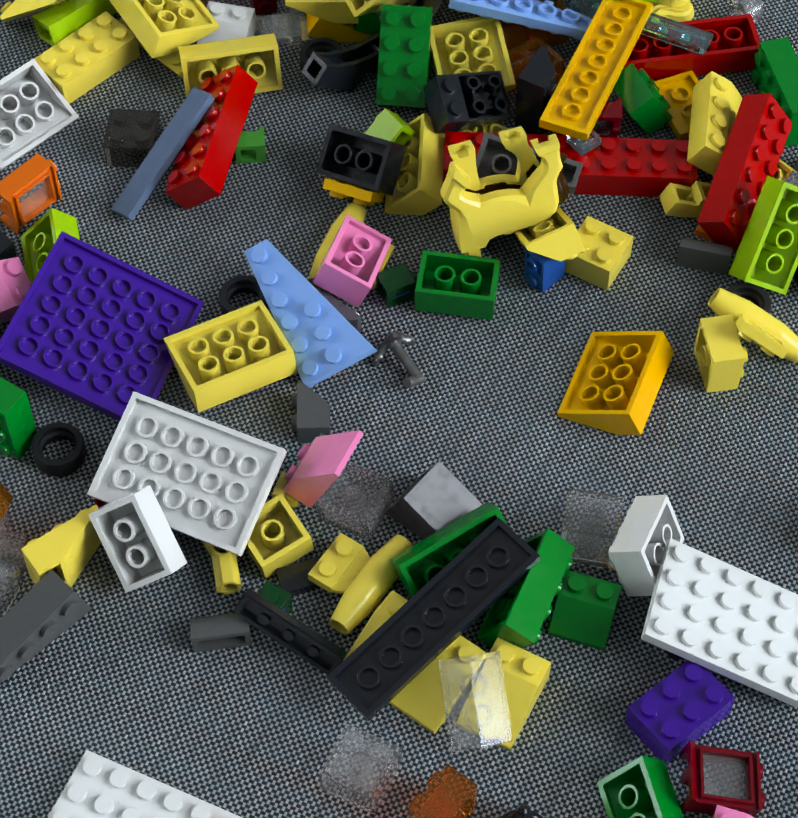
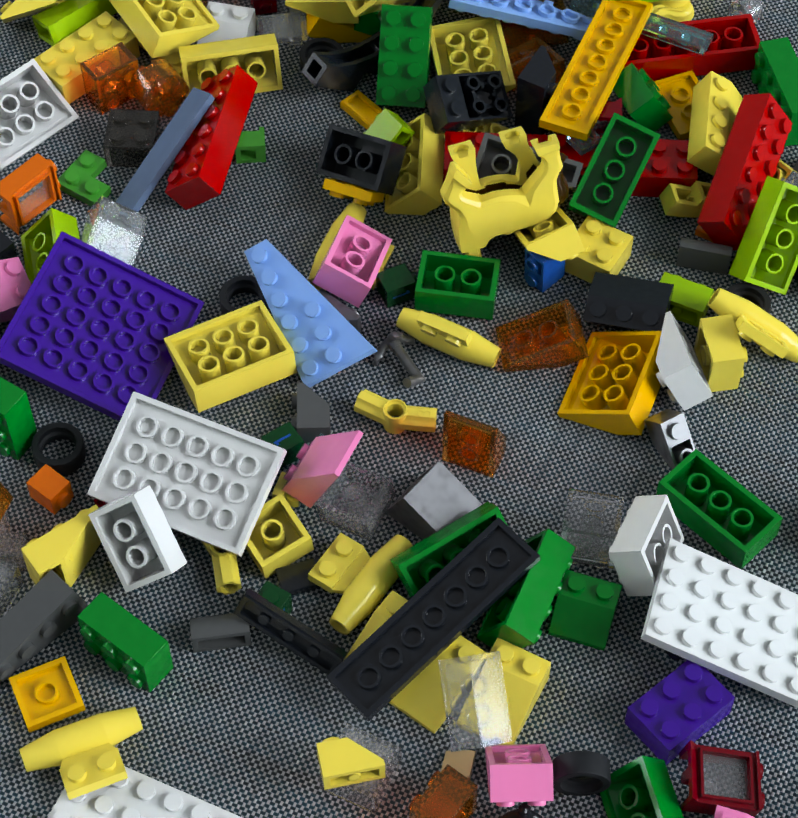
(47, 694): none -> yellow plate
(50, 489): none -> orange brick
(80, 179): none -> bright green plate
(85, 750): none -> light yellow plate
(109, 77): none -> clear orange brick
(114, 229): none -> clear slope
(125, 642): none -> green brick
(159, 87): none -> clear orange brick
(286, 438): none -> dark green brick
(347, 763): none -> light yellow slope
(360, 108): none -> yellow tile
(382, 410): none -> light yellow piece
(448, 337): none -> light yellow plate
(461, 761): none -> tan slope
(472, 444): none -> clear orange slope
(519, 774): none -> bright pink slope
(543, 339): none -> clear orange slope
(581, 773): none -> black tyre
(614, 170): none -> green brick
(627, 303): none -> black slope
(670, 436): none -> flat silver slope
(680, 366): none -> white slope
(688, 299): none -> lime brick
(719, 509): none -> green brick

